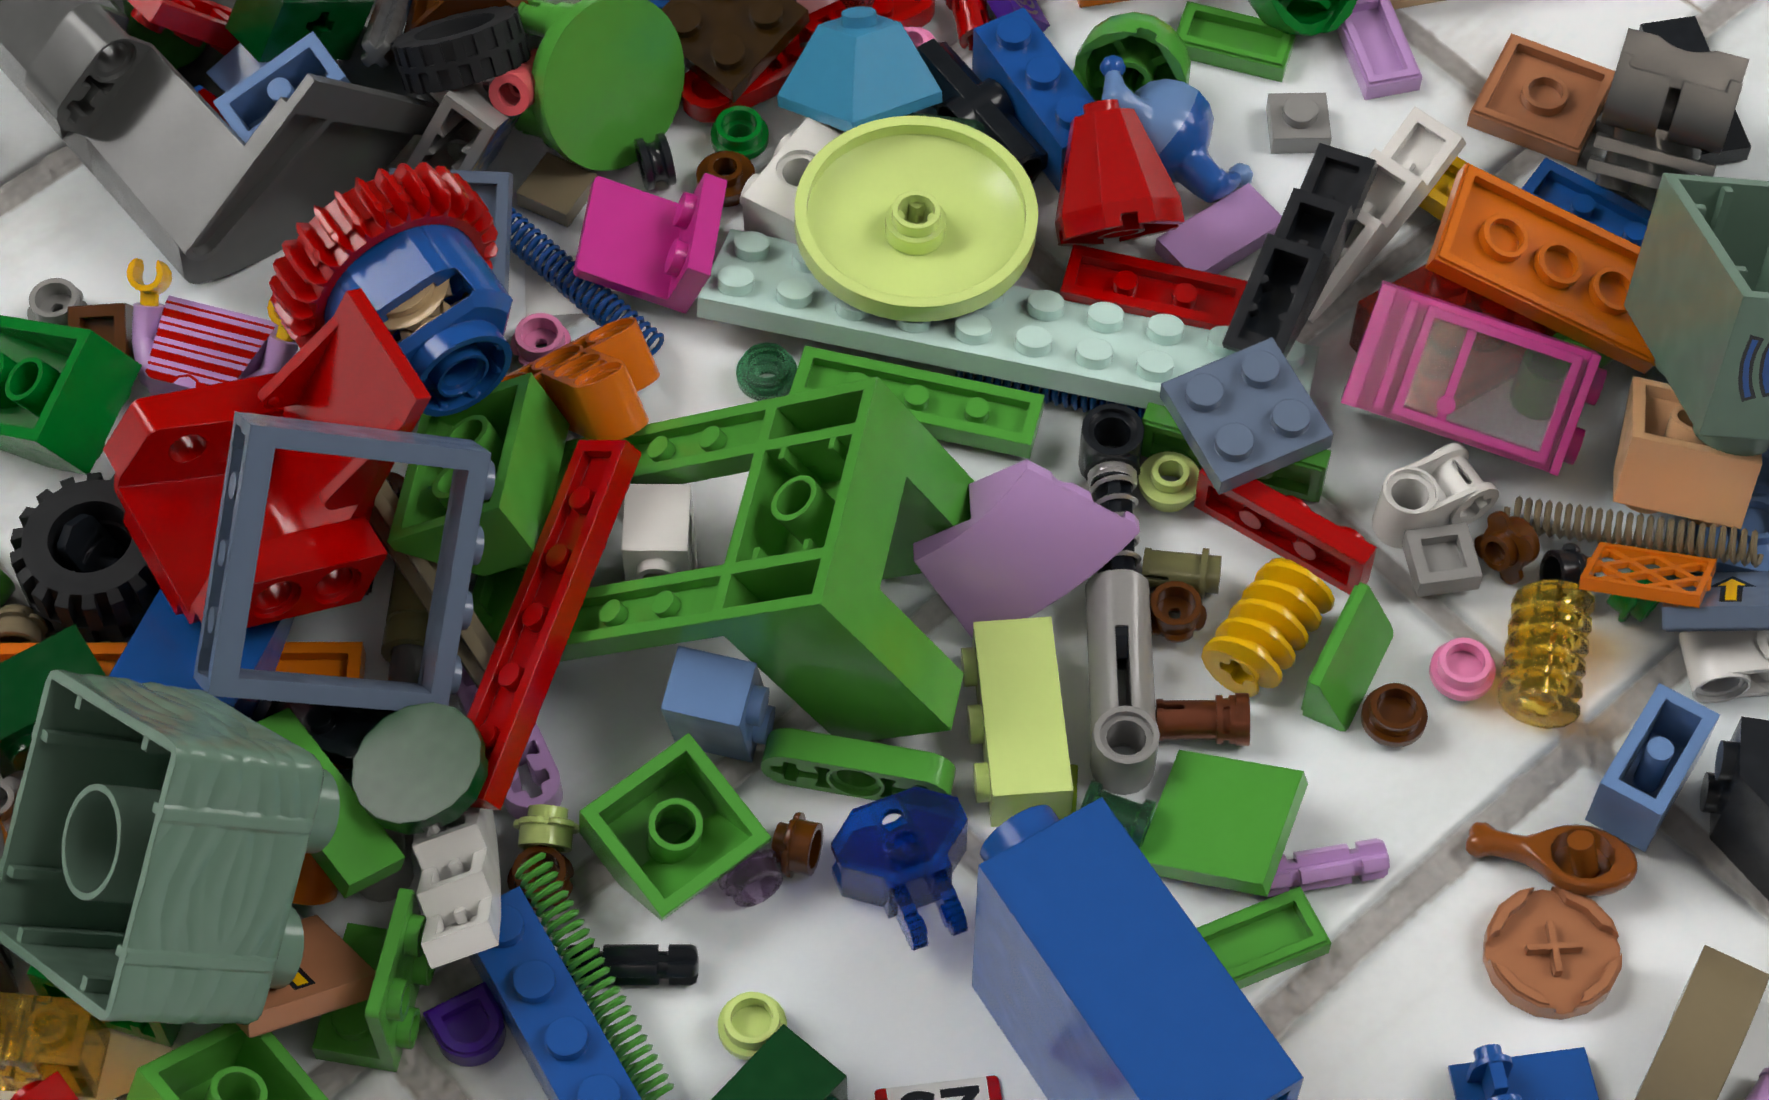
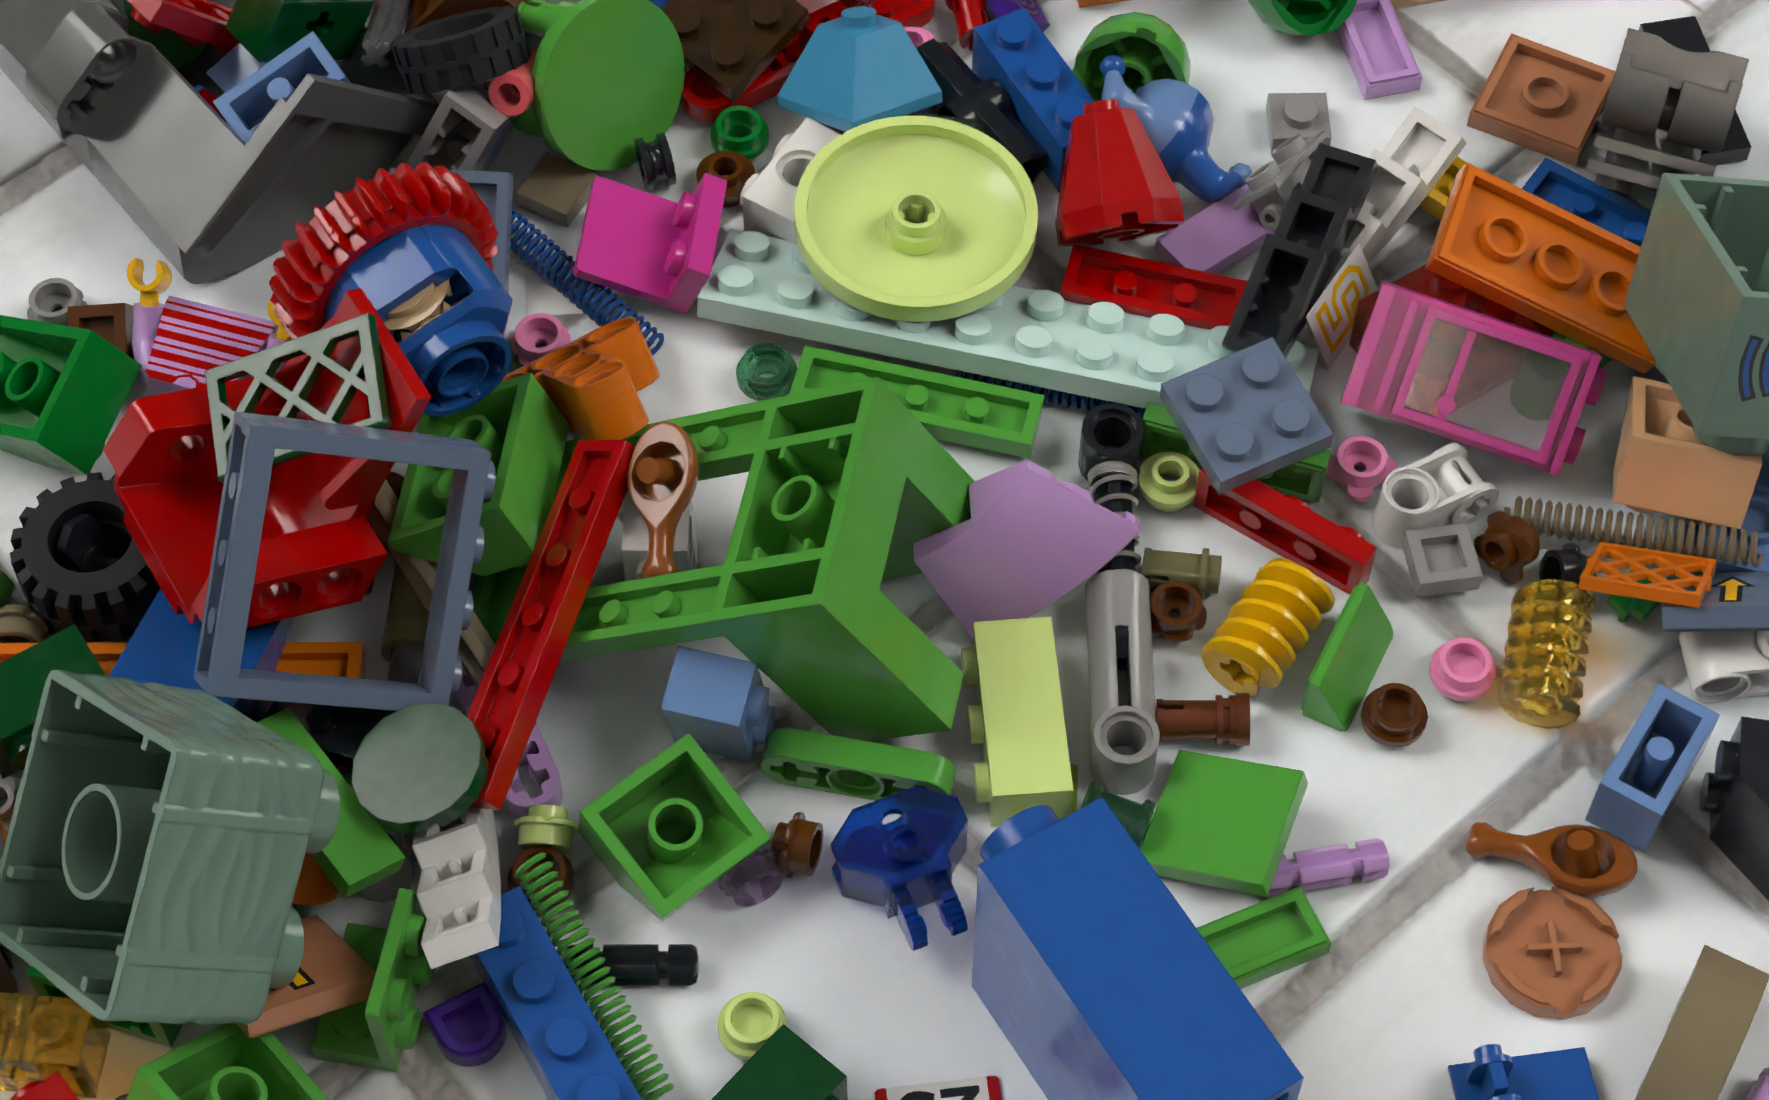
(320, 347): none -> window
(661, 485): none -> dark orange piece
(1235, 41): bright green tile -> none
(1274, 182): none -> light grey hinge
(1335, 309): none -> white sticker
(1364, 453): none -> bright pink plate

